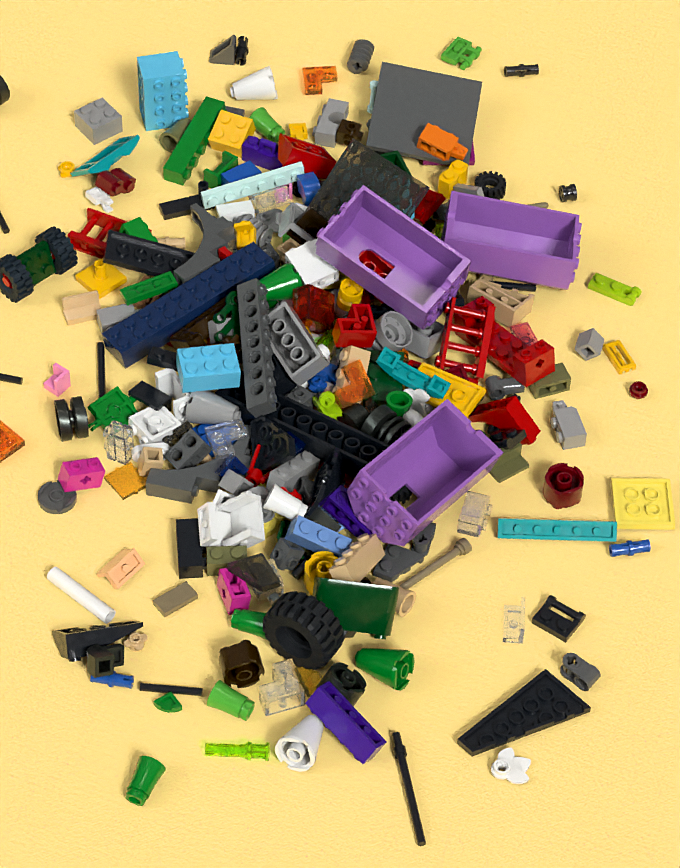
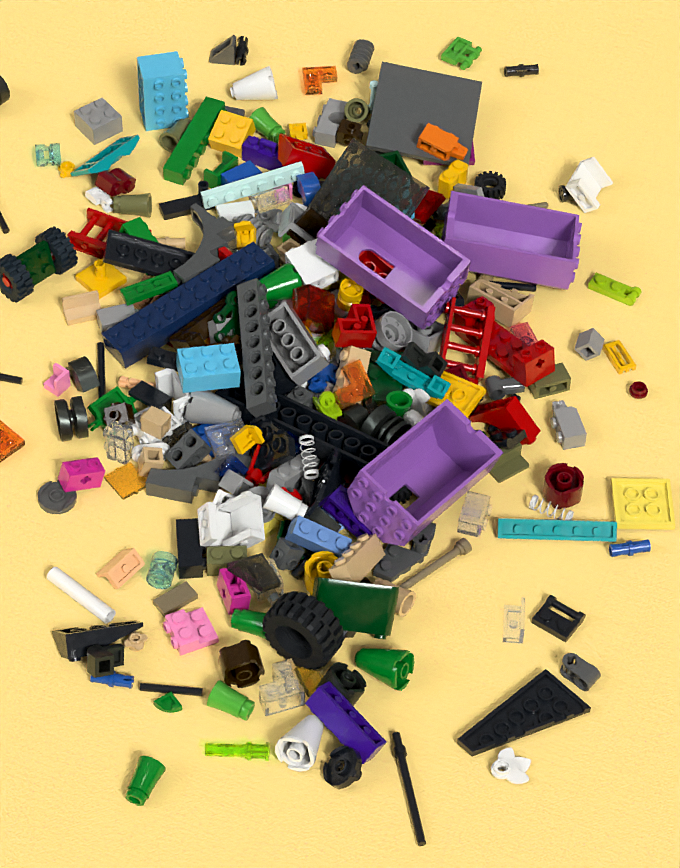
(54, 154): none -> clear light blue wheel
(83, 374): none -> pearl dark grey brick
(119, 412): none -> brick
(130, 383): none -> light nougat axle
(133, 204): none -> olive plant
(155, 422): none -> tan brick
(161, 570): none -> clear light blue wheel
(190, 630): none -> bright pink plate
(246, 438): none -> yellow bracket
(311, 471): none -> white piece
(351, 110): none -> olive plant
(351, 772): none -> black plate
(427, 363): none -> pearl dark grey brick
(569, 516): none -> white piece
(587, 183): none -> white panel

